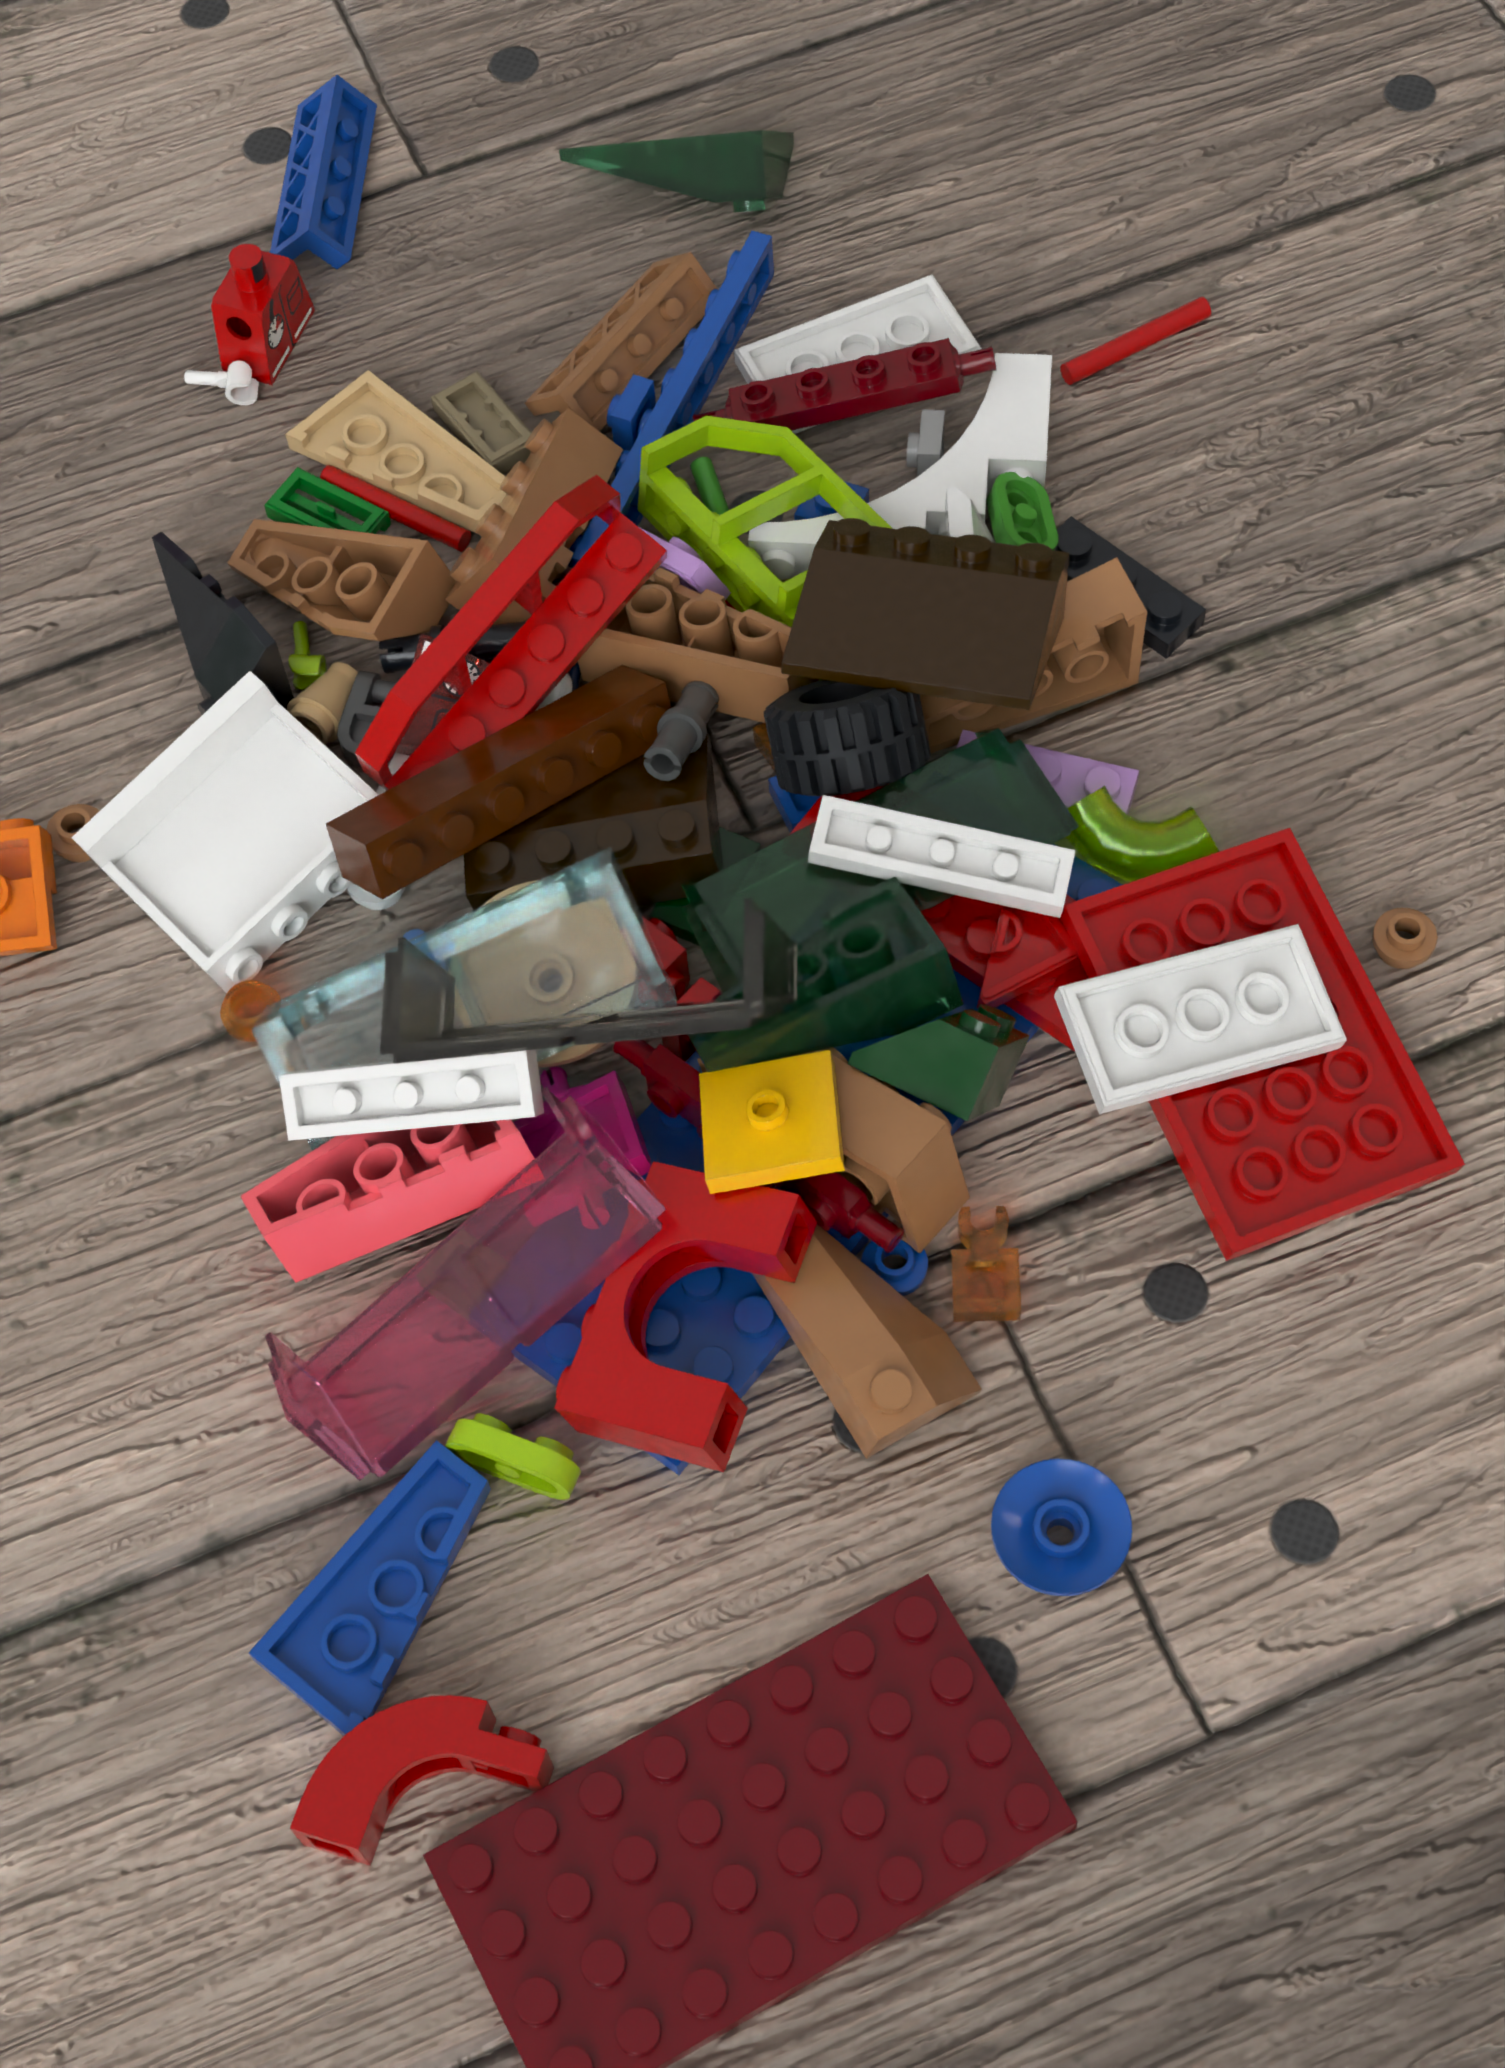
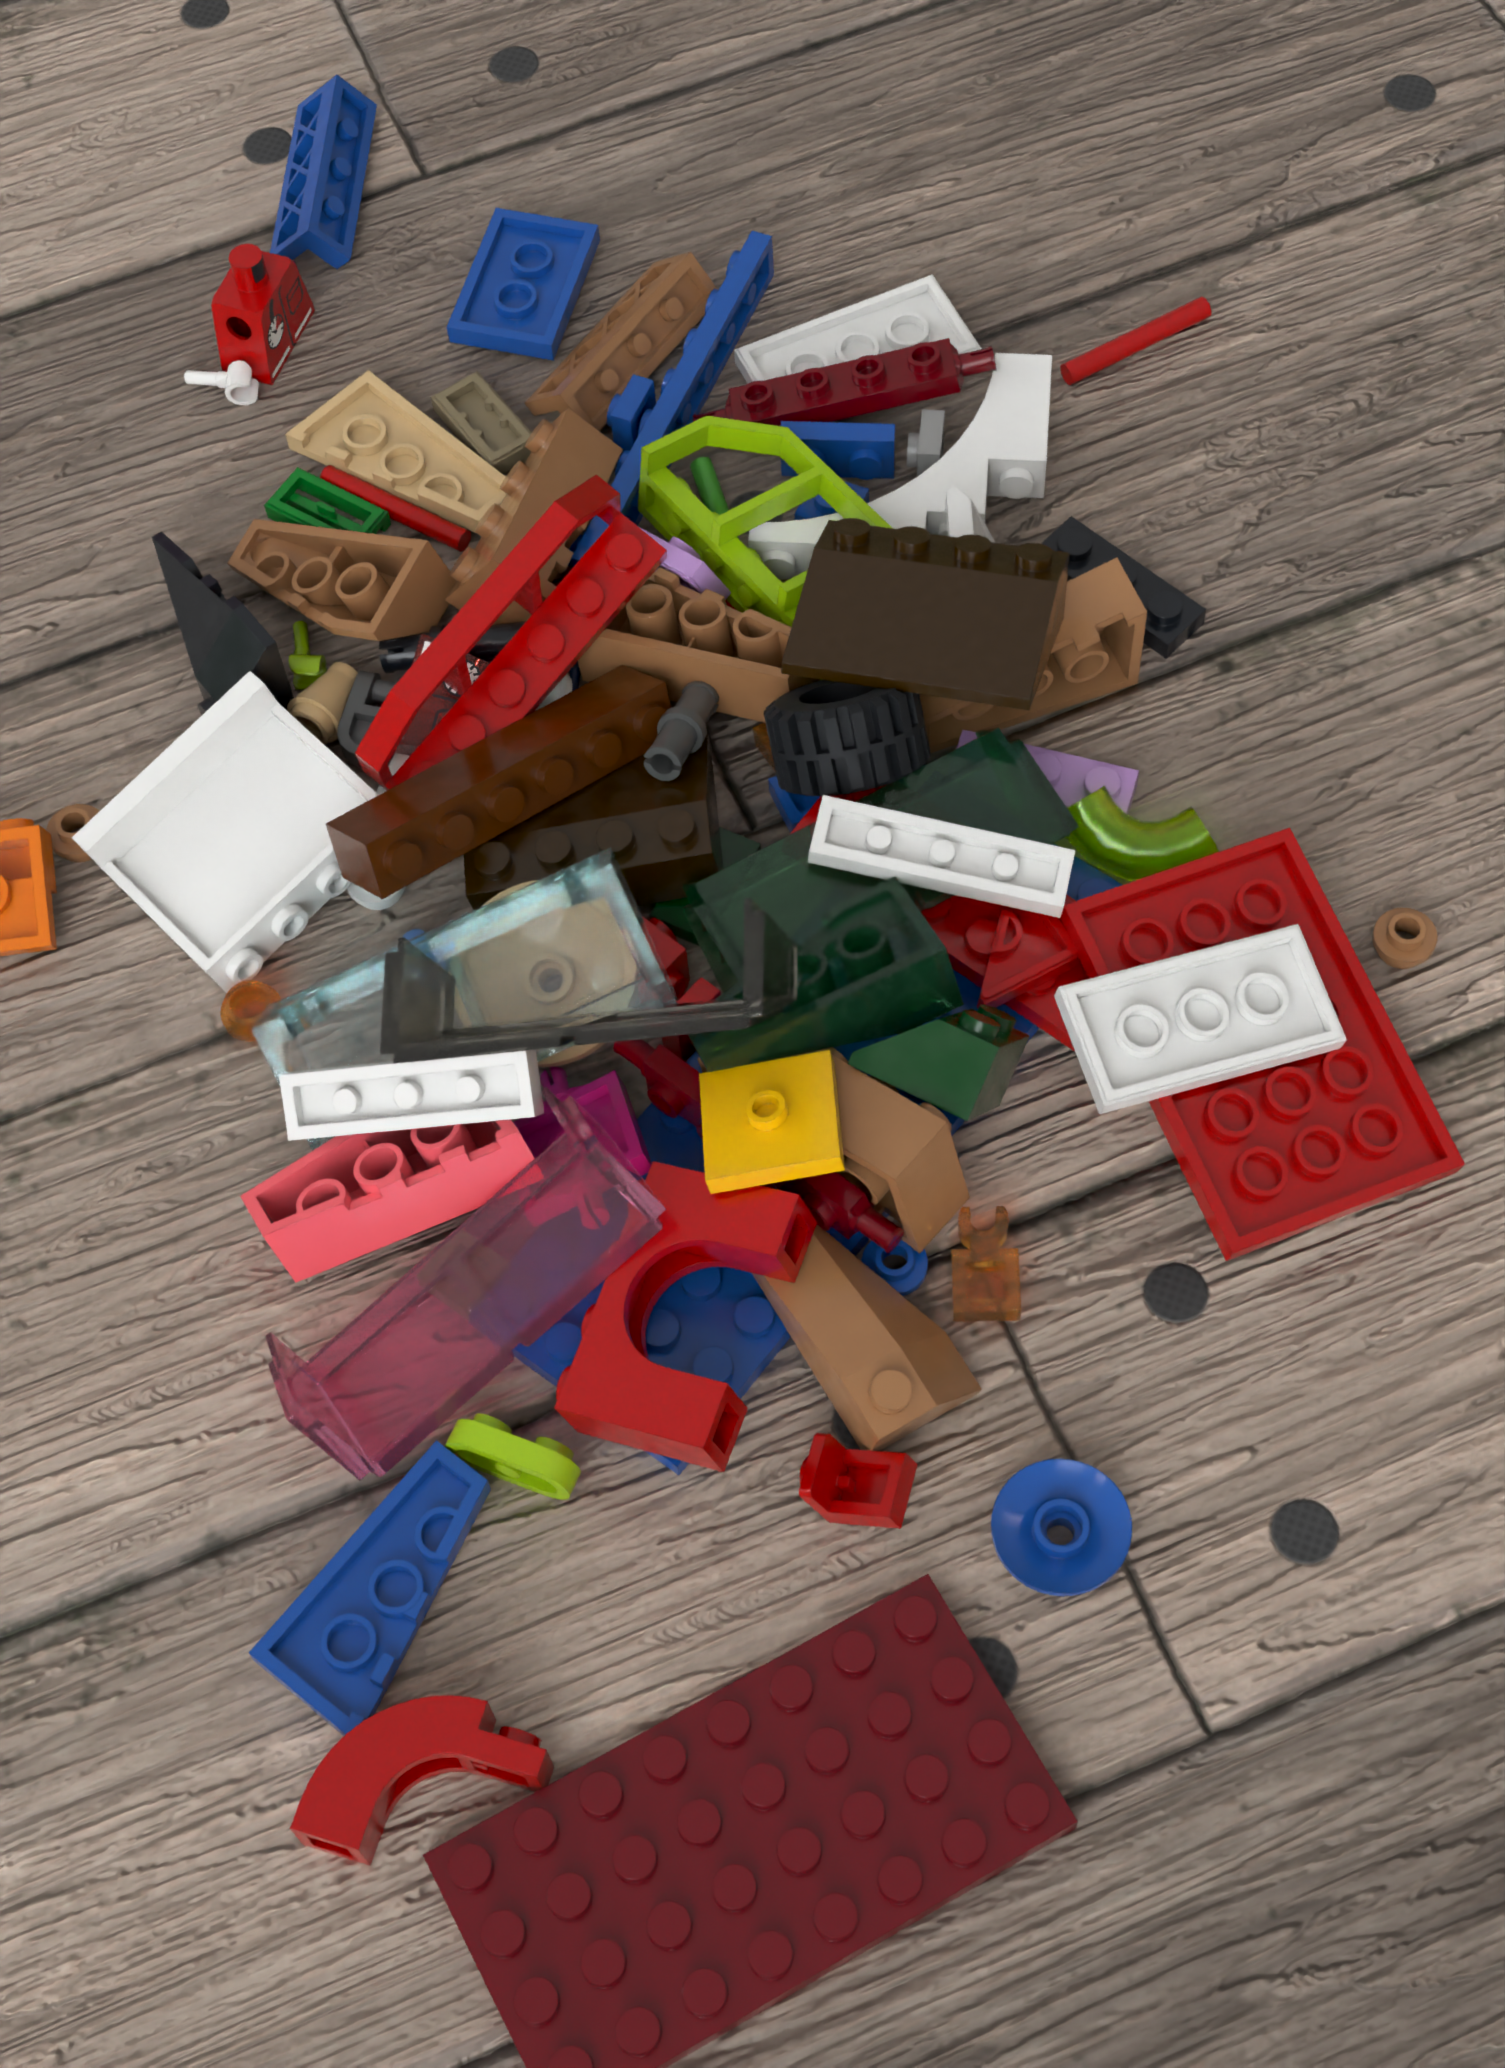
(523, 284): none -> blue plate
(715, 167): clear green wedge -> none
(848, 448): none -> blue plate
(856, 1483): none -> red bracket
(1021, 511): bright green plate -> none

